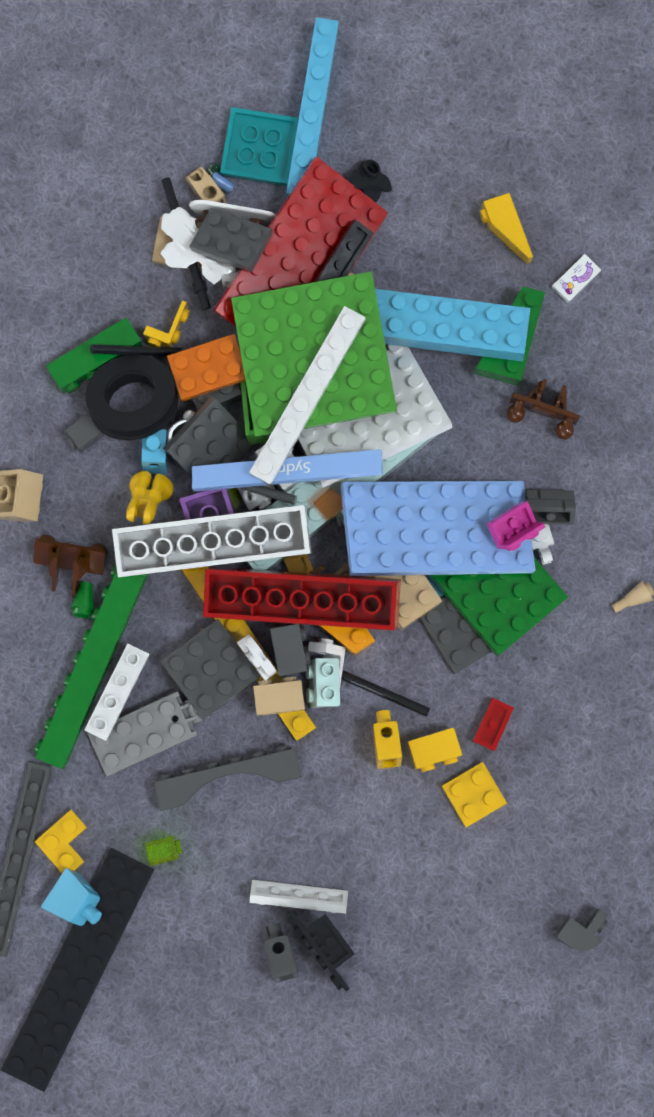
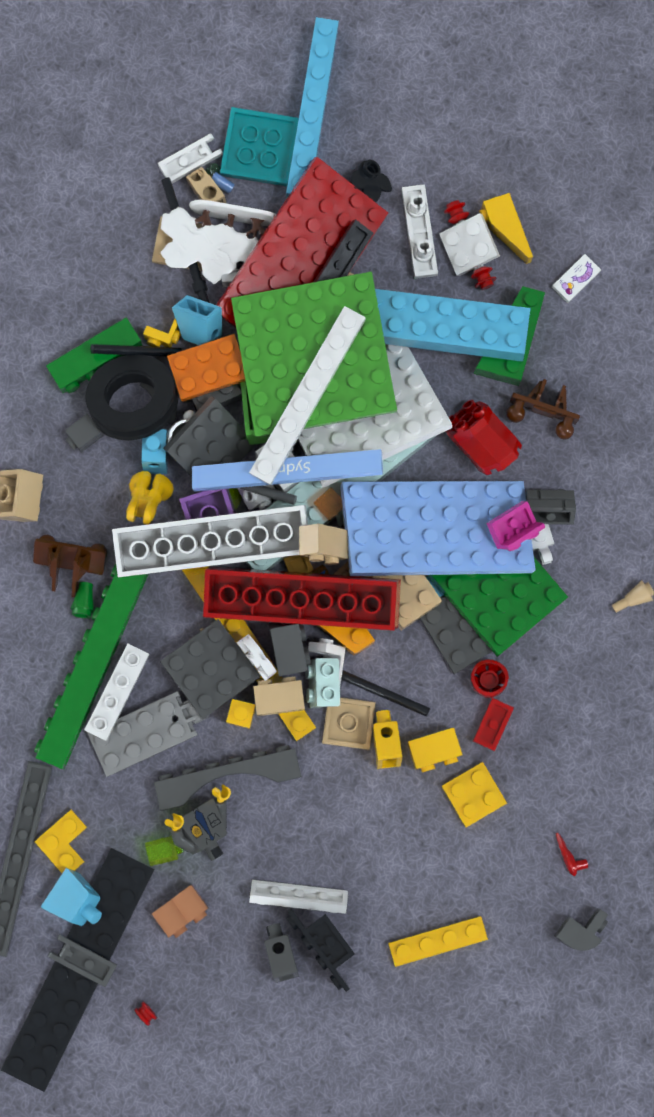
(84, 961): none -> dark grey hinge
(145, 1013): none -> red bush
(180, 911): none -> nougat brick
(189, 159): none -> white hinge
(198, 320): none -> medium azure torso
(202, 825): none -> dark grey torso
(231, 239): dark grey plate -> none
(241, 714): none -> yellow brick
(323, 543): none -> tan brick
(349, 724): none -> tan tile
(419, 231): none -> white plate
(438, 941): none -> yellow plate
(469, 245): none -> white plate
(483, 437): none -> red brick
(489, 679): none -> red helmet
(572, 865): none -> red bar

